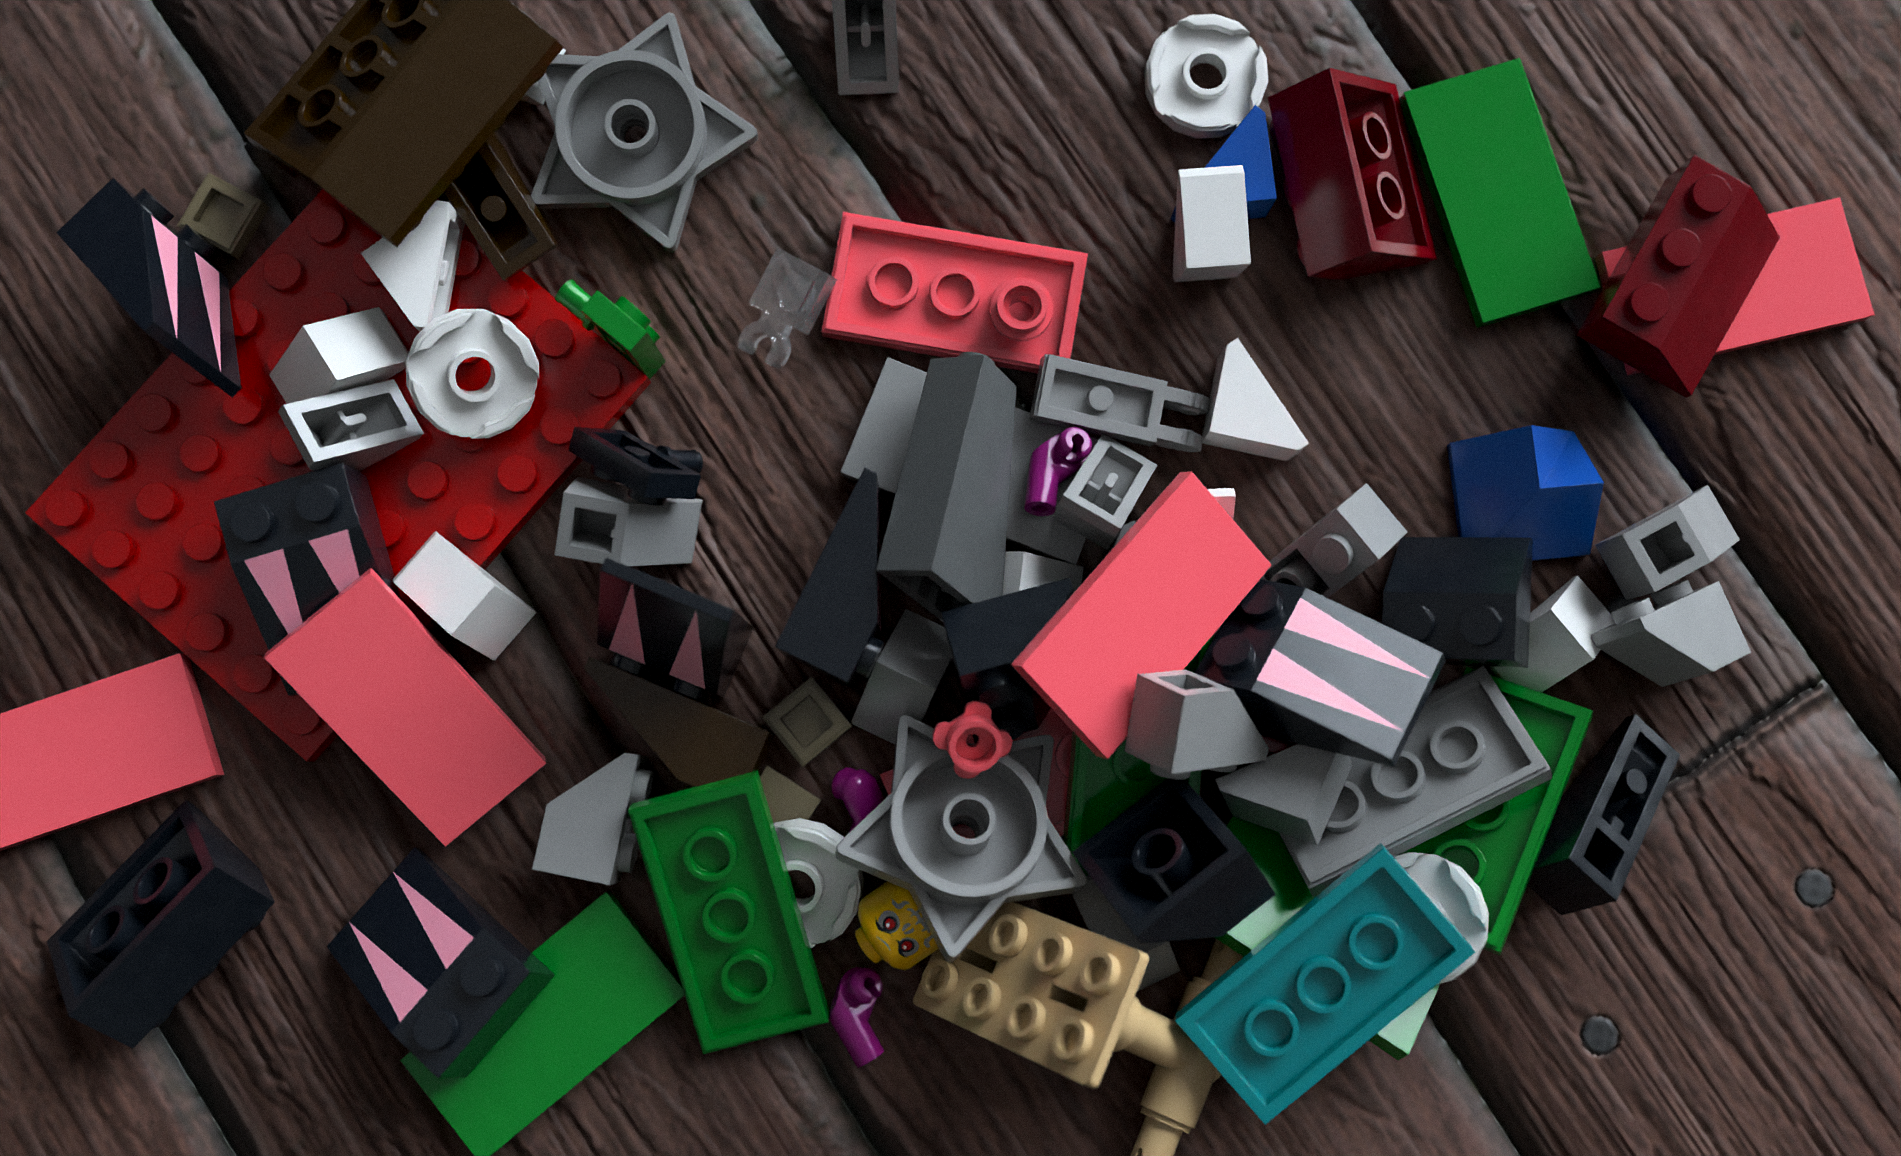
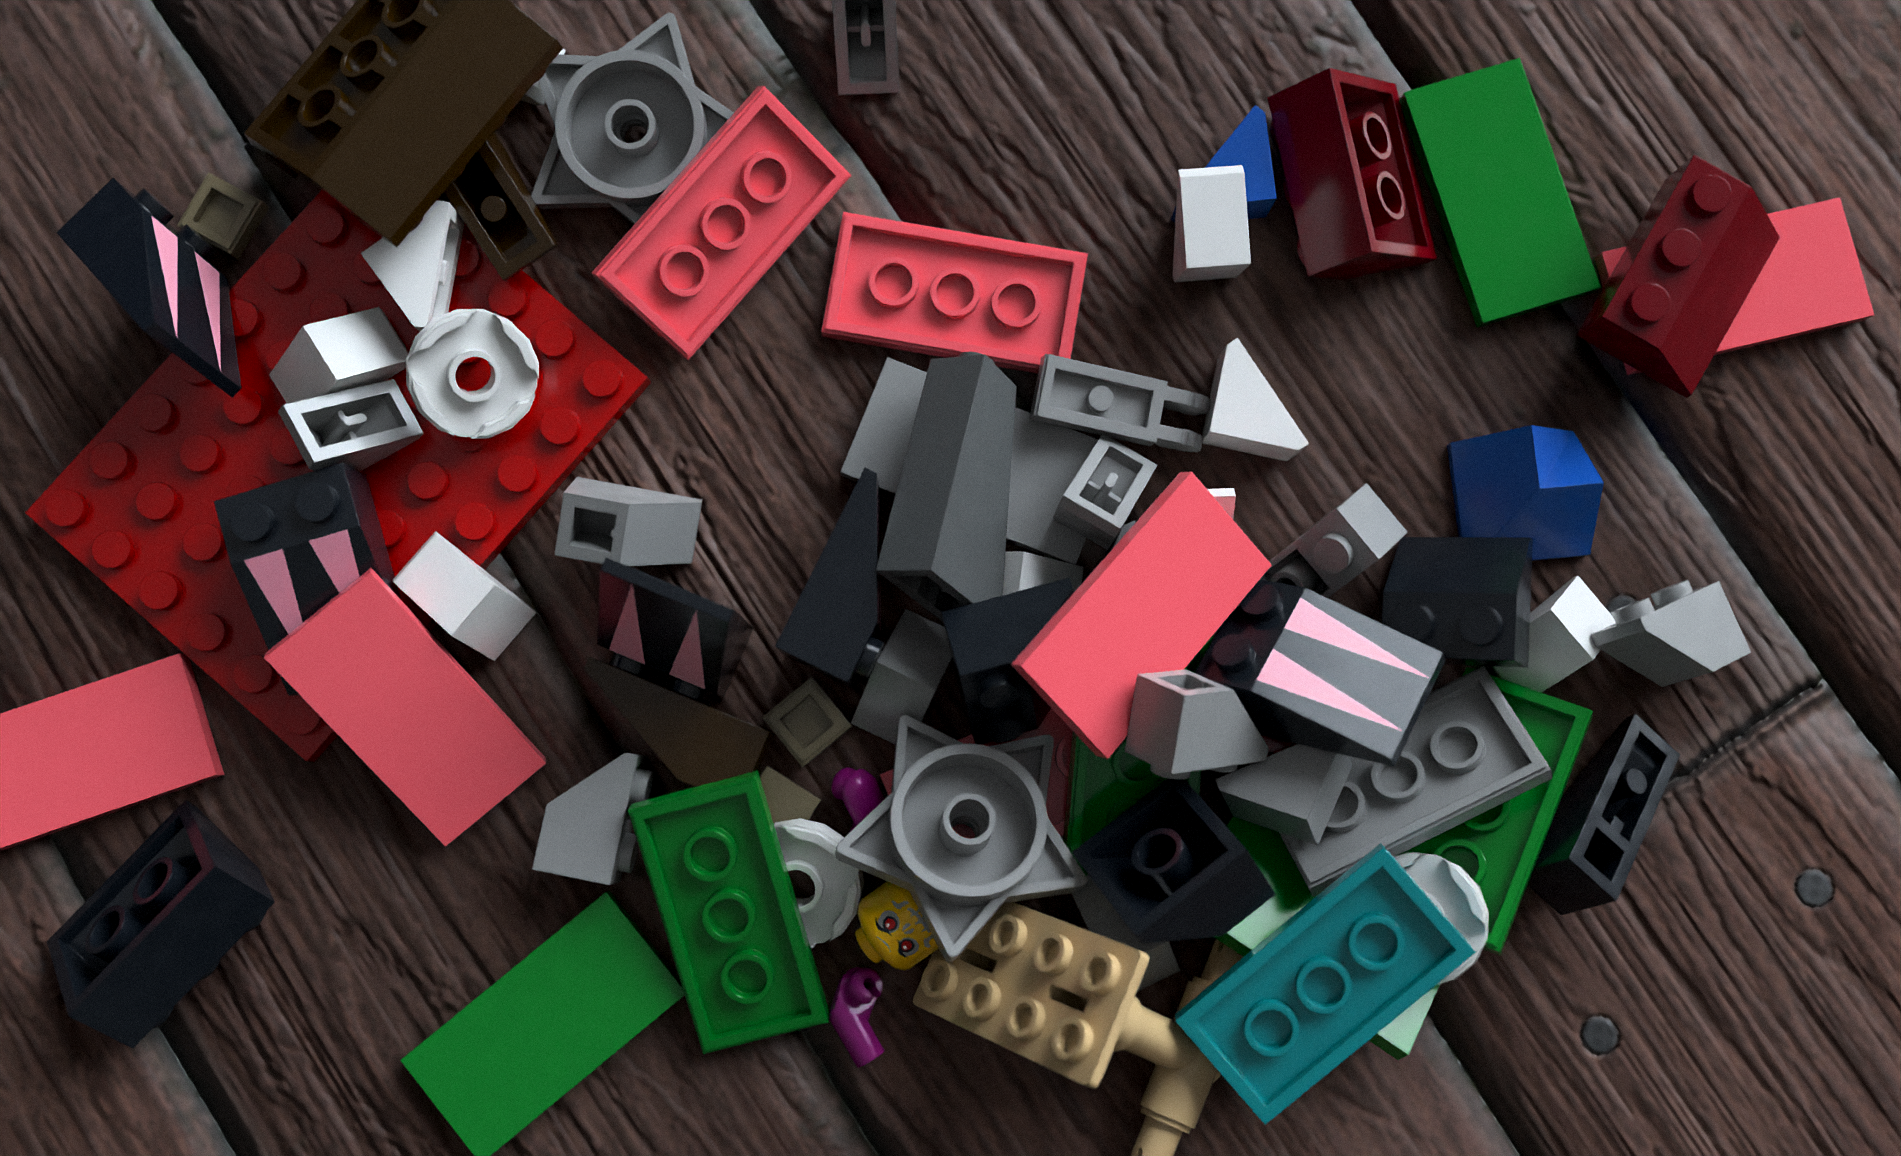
(437, 967): black slope -> none
(617, 323): green plate -> none
(646, 469): black plate -> none
(722, 223): none -> coral tile
(790, 297): clear plate -> none
(976, 758): coral plate -> none
(1025, 291): coral plate -> none
(1052, 465): magenta arm -> none
(1200, 110): white tile -> none
(1668, 544): light grey slope -> none

